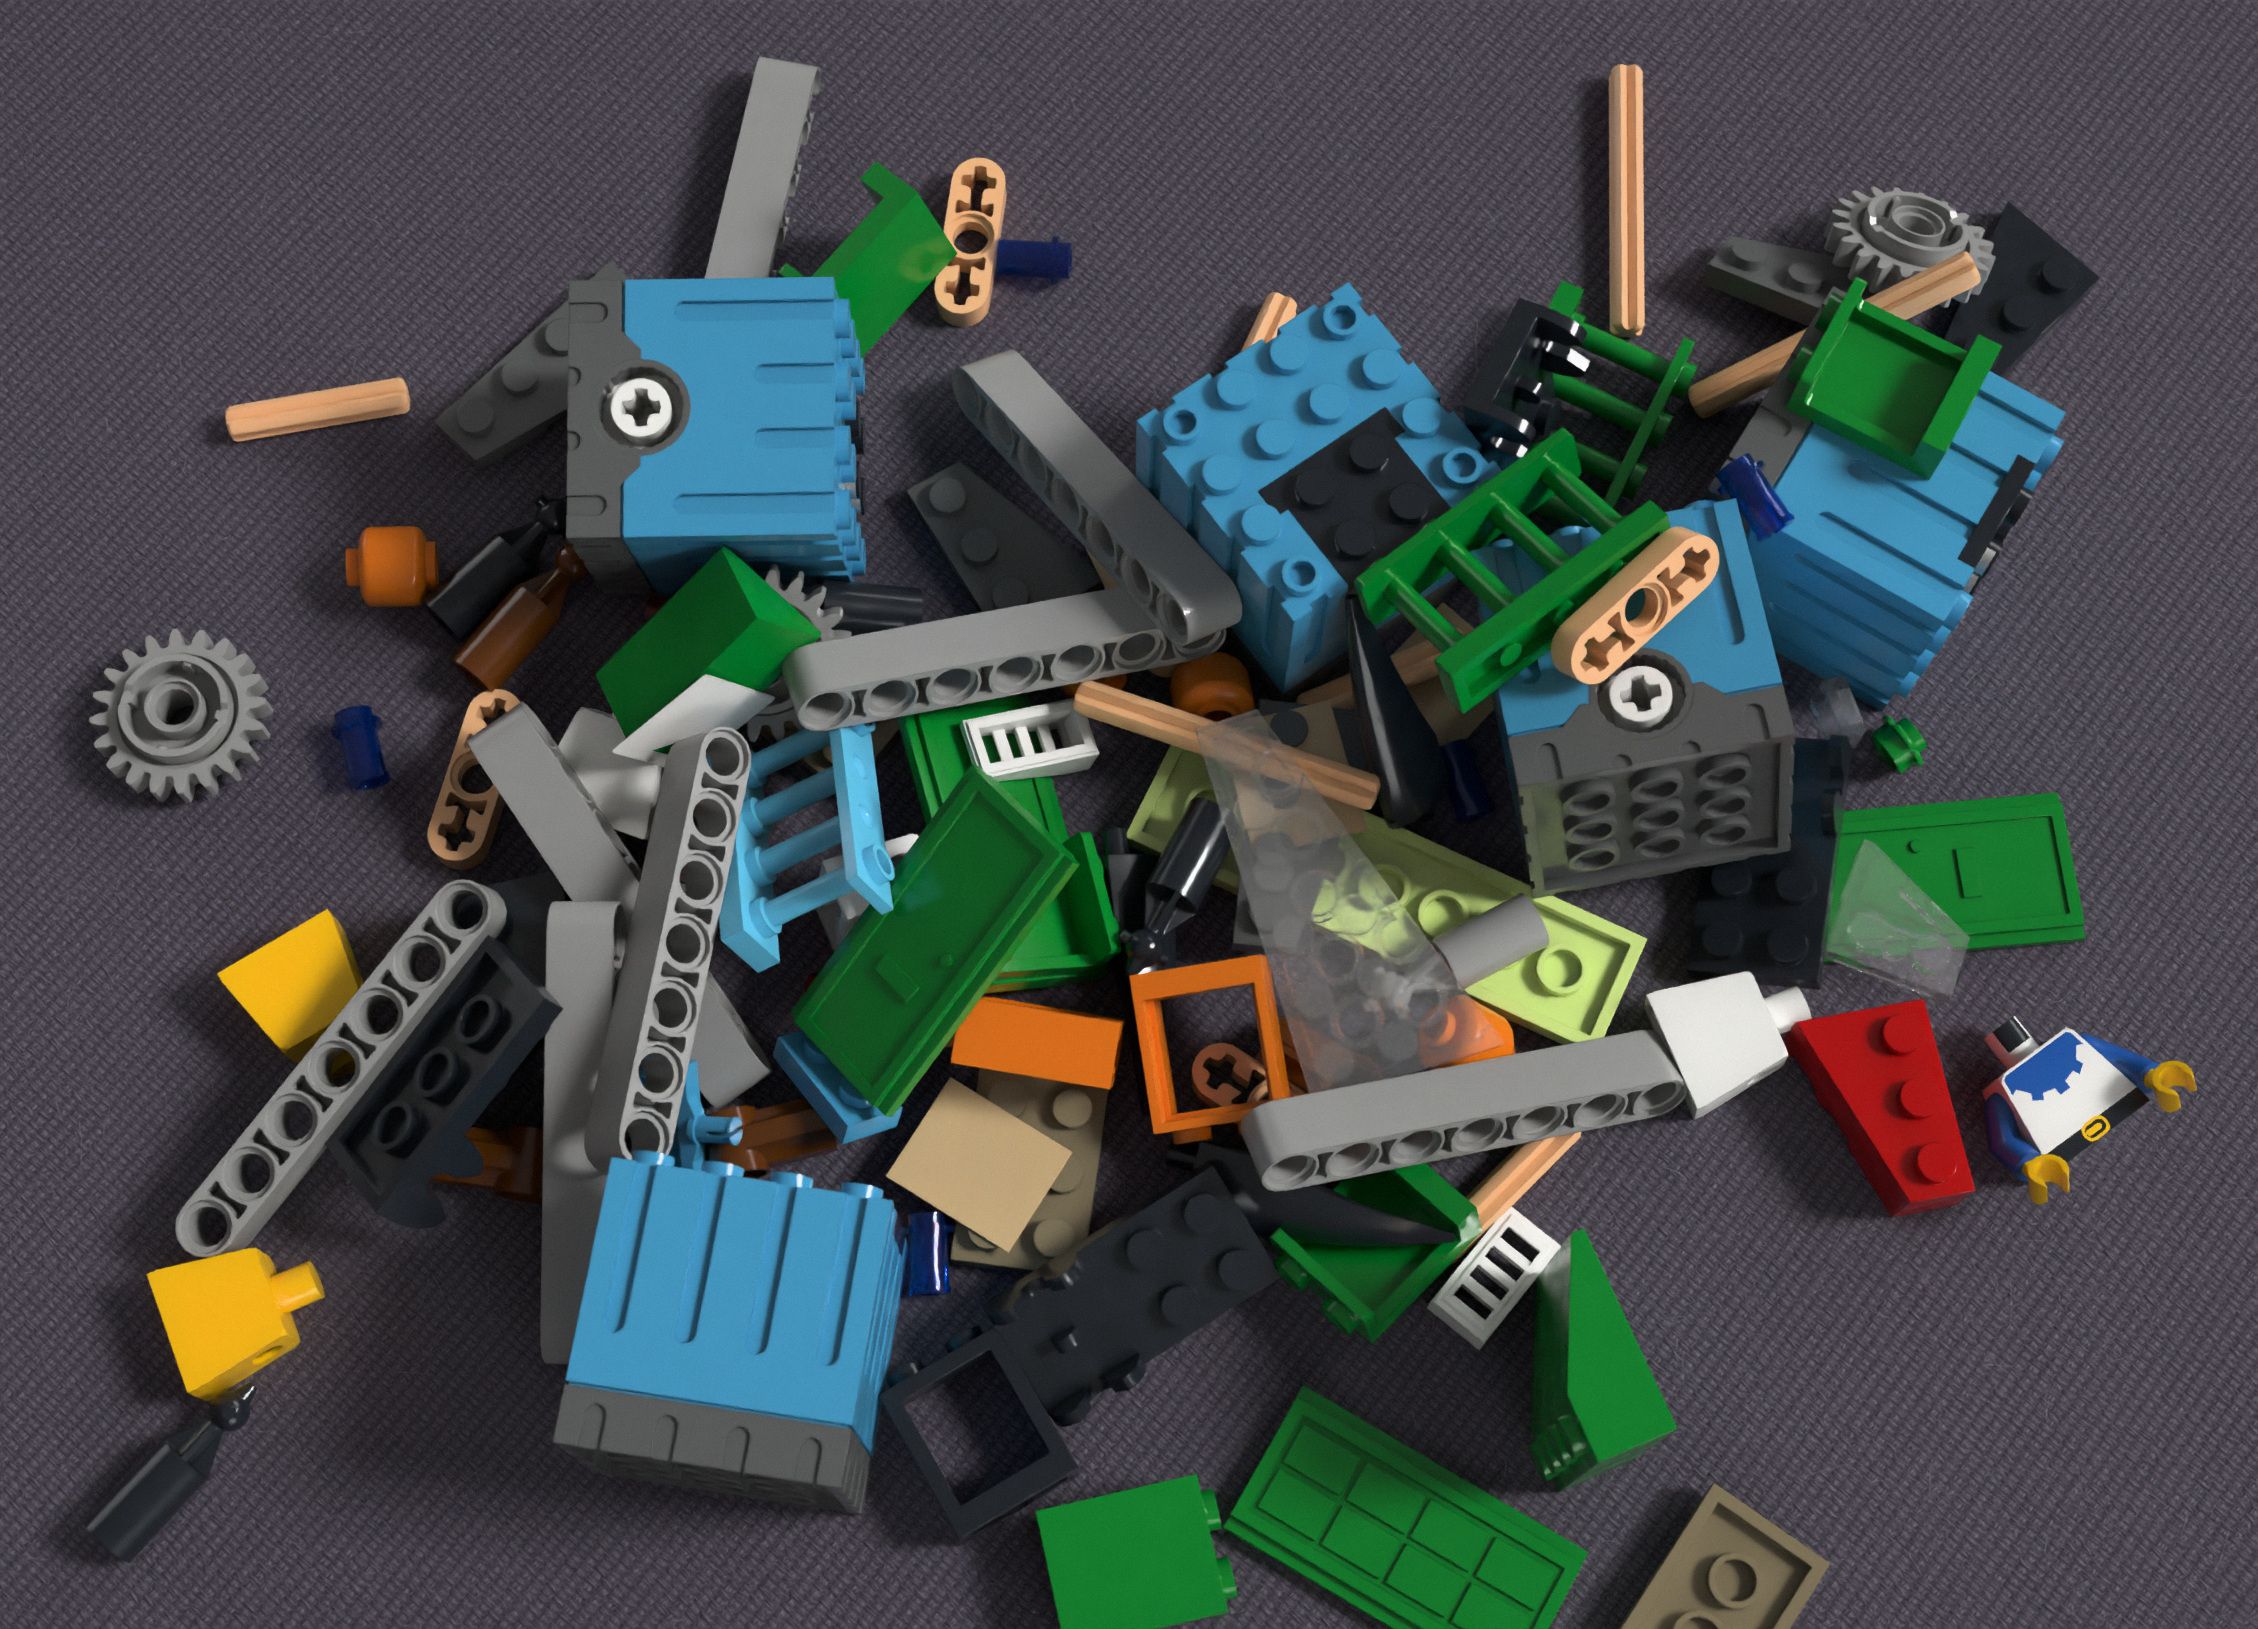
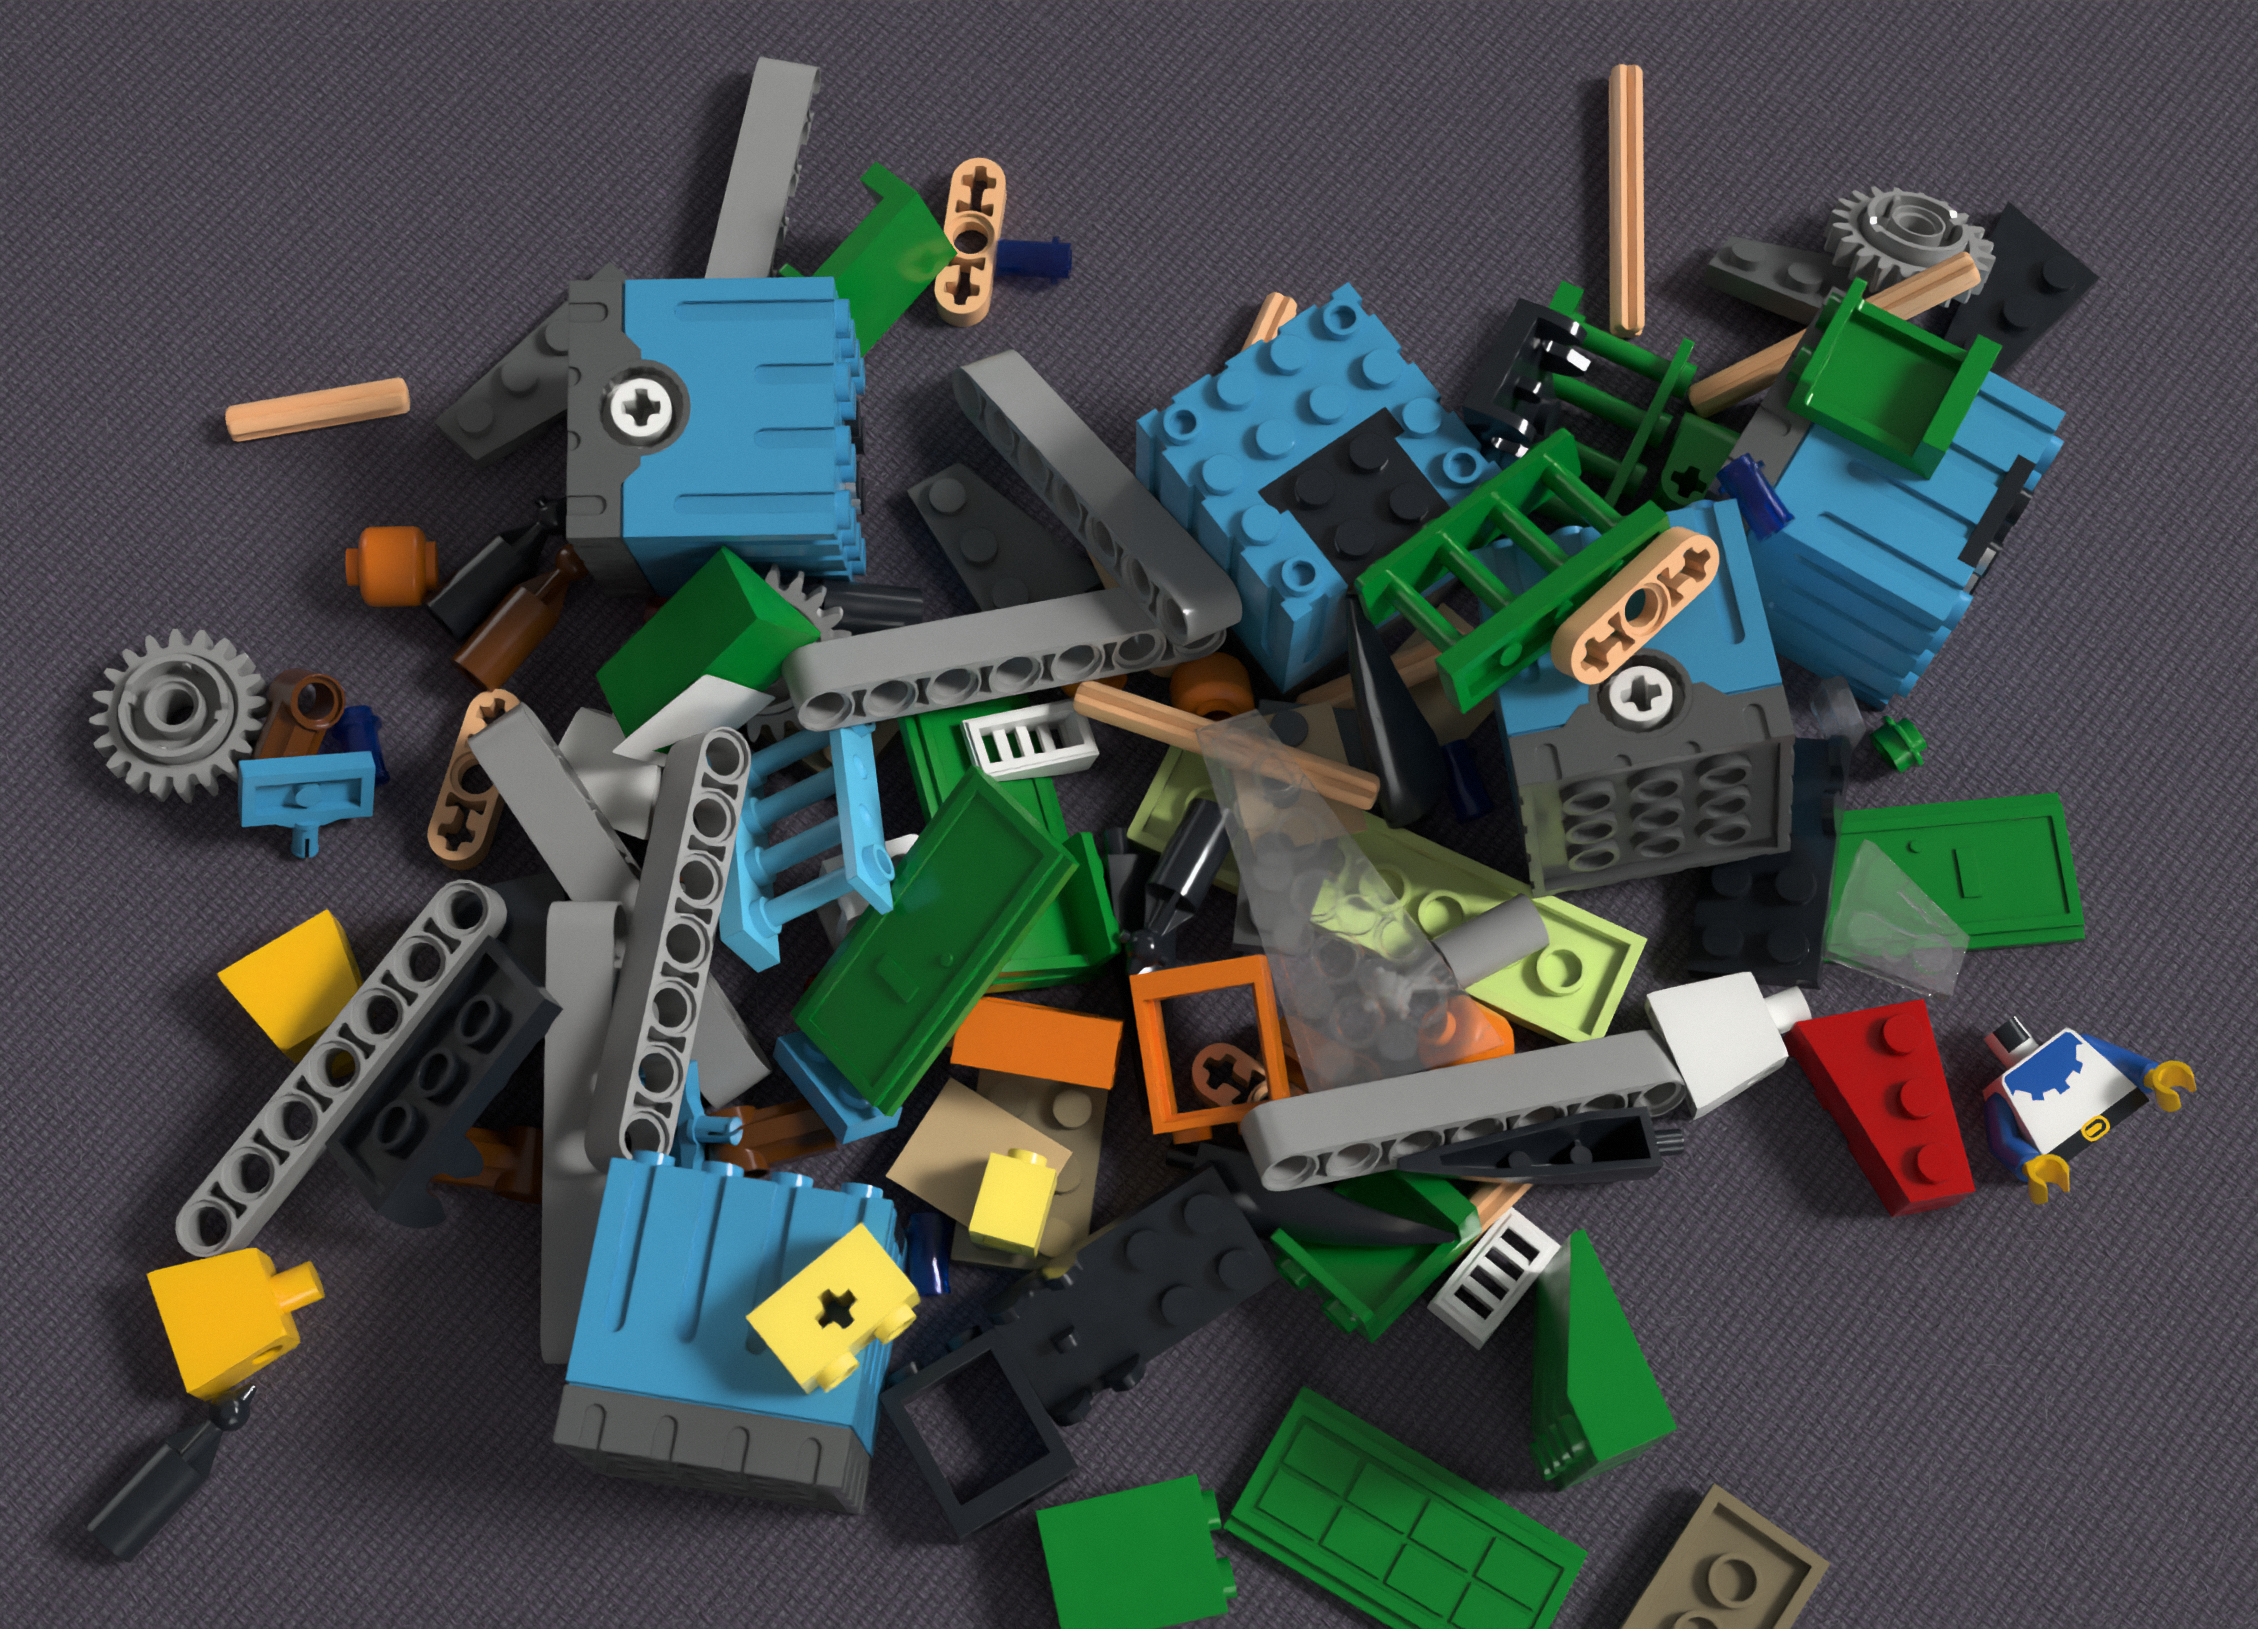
(286, 729): none -> reddish brown piece
(305, 793): none -> dark azure plate
(847, 1272): none -> light yellow brick
(1013, 1202): none -> light yellow brick
(1564, 1150): none -> black piece
(1693, 462): none -> green piece

